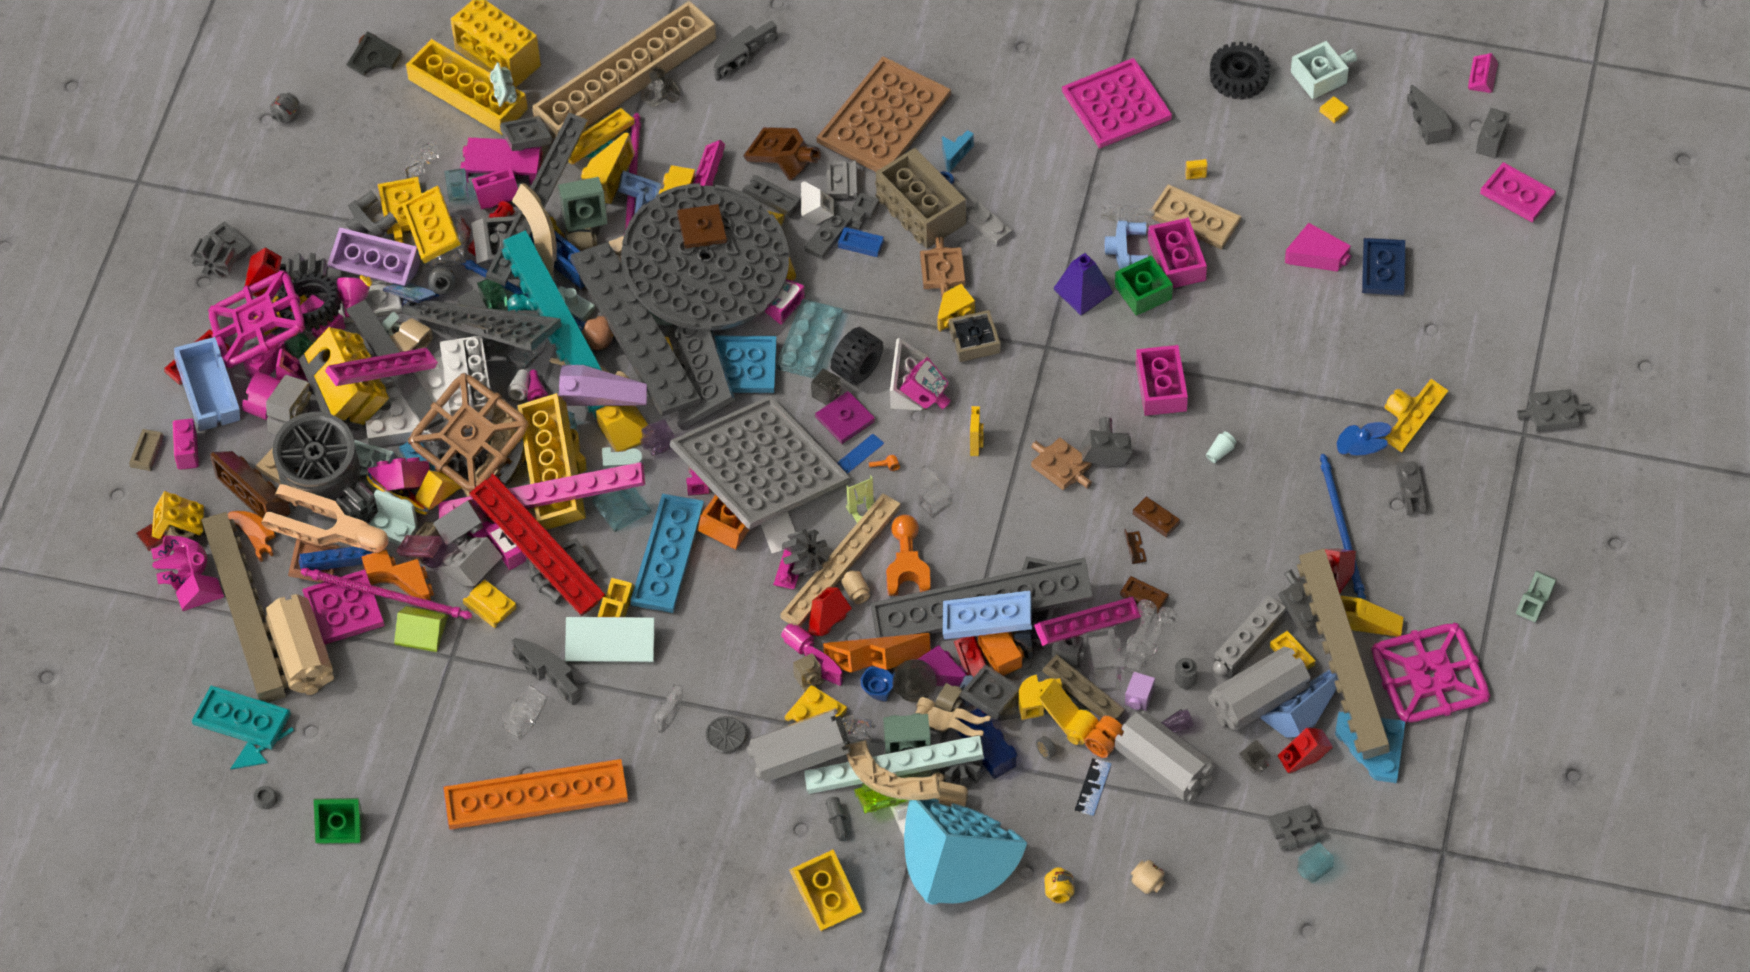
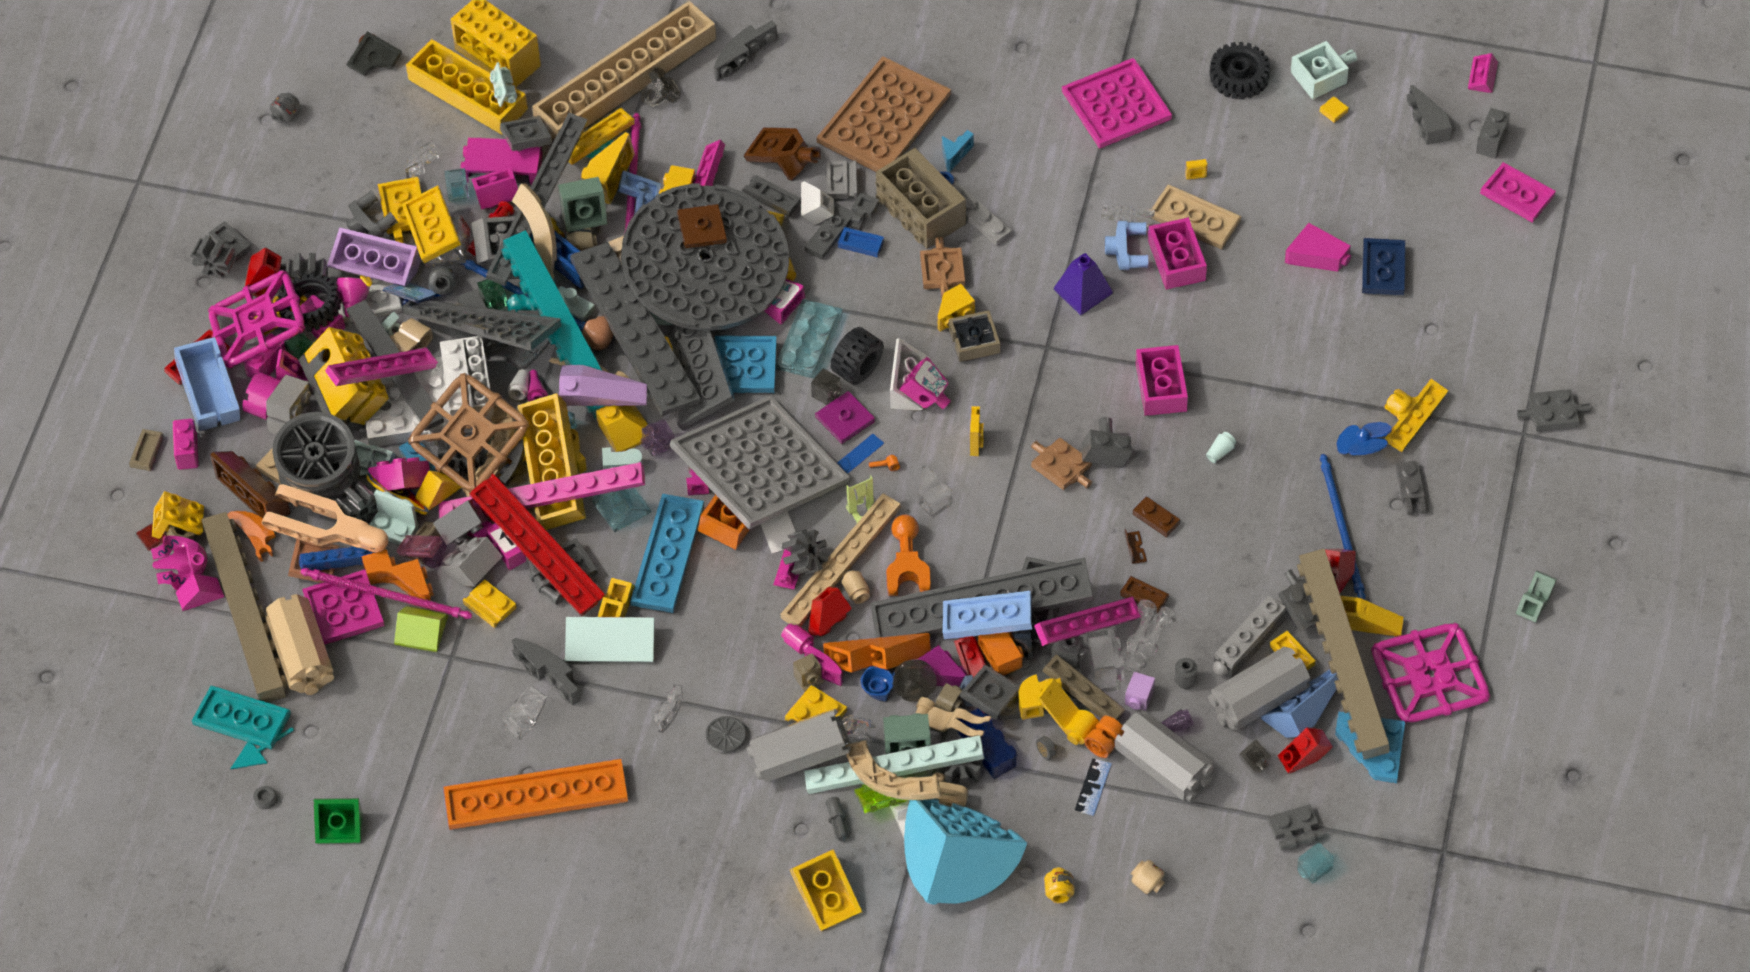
(1143, 285): green brick -> none

